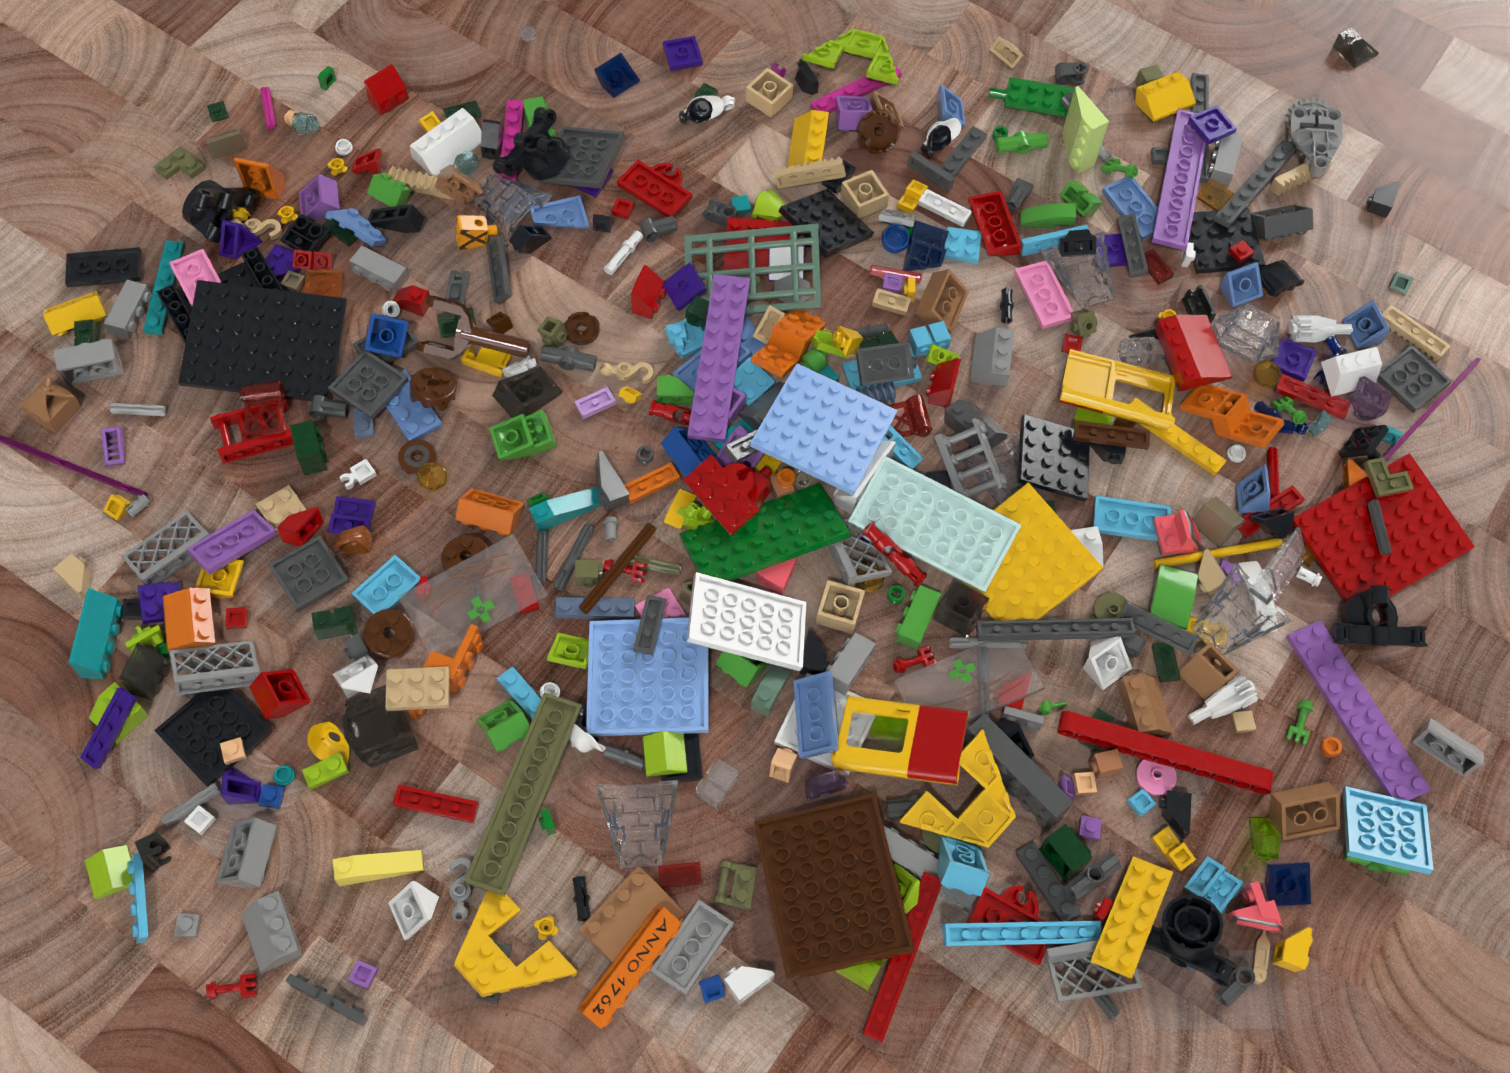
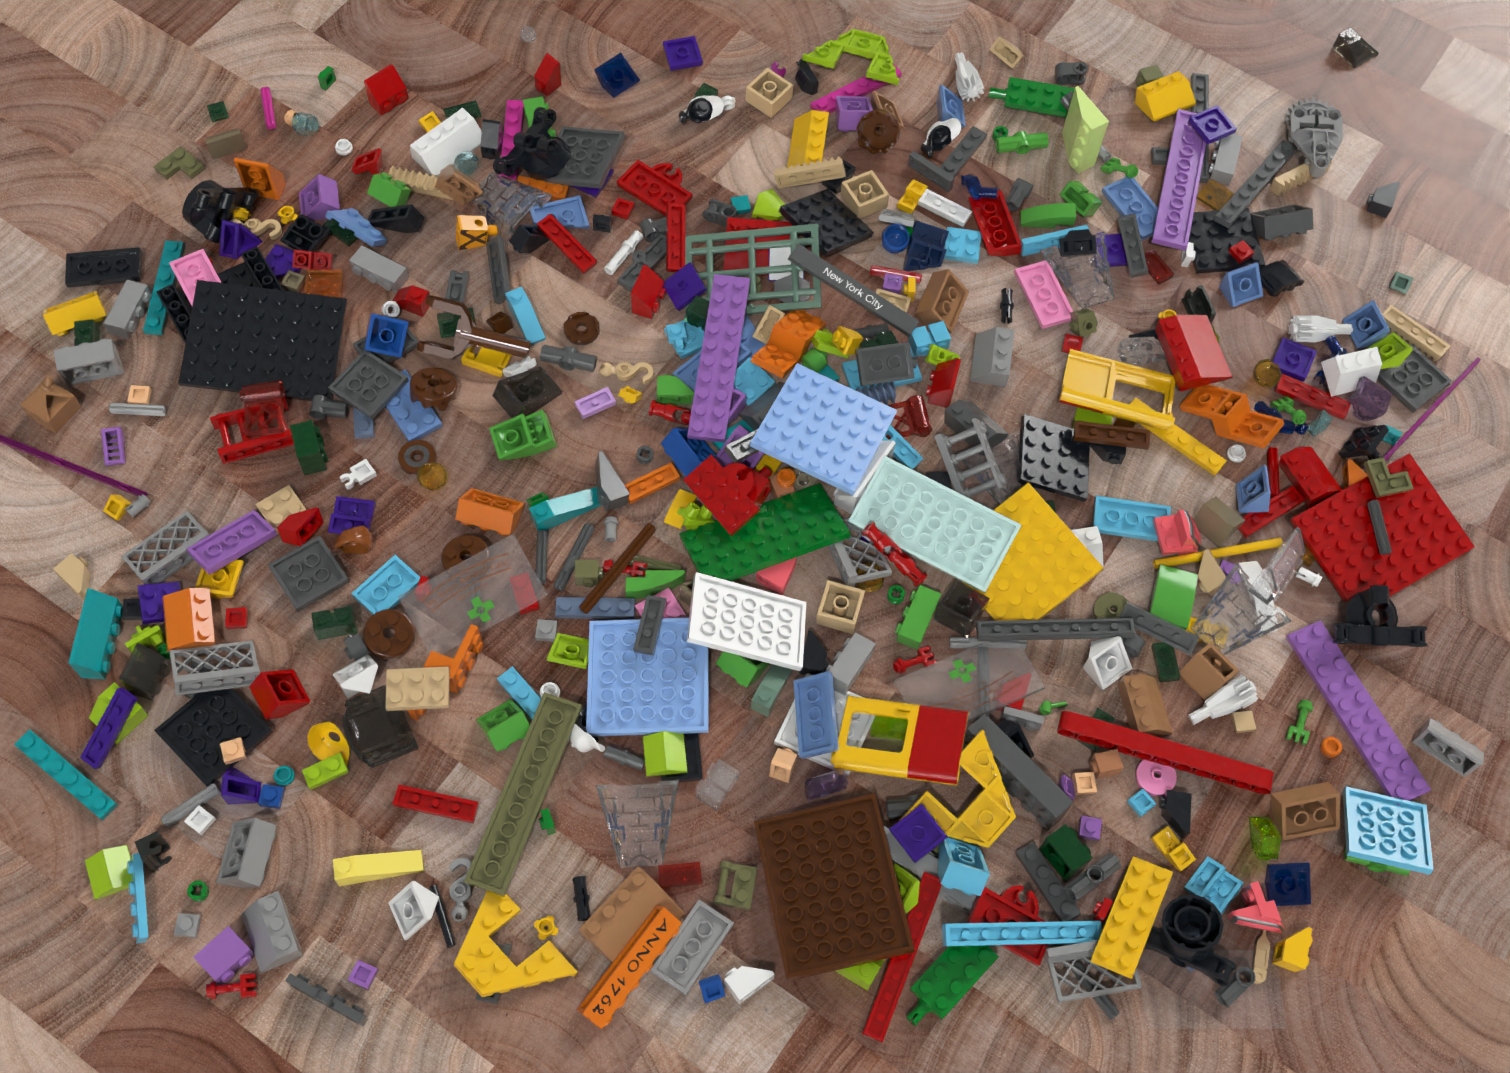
(66, 775): none -> teal plate
(139, 394): none -> light nougat plate
(191, 890): none -> green bush
(224, 956): none -> medium lavender slope
(337, 162): yellow plate -> none
(443, 919): none -> black bar
(524, 315): none -> medium azure slope
(546, 630): none -> light grey plate
(548, 75): none -> red slope
(552, 332): olive brick -> none
(557, 190): none -> orange plate
(567, 243): none -> red plate
(651, 257): none -> dark grey hinge
(653, 582): none -> bright green slope
(675, 237): none -> red plate
(853, 290): none -> dark grey tile
(918, 833): none -> dark purple plate
(949, 980): none -> green plate
(967, 79): none -> white piece
(975, 188): none -> clear blue arm
(1248, 333): clear wedge -> none
(1275, 522): black slope -> none
(1308, 475): none -> red slope
(1392, 350): none -> lime slope

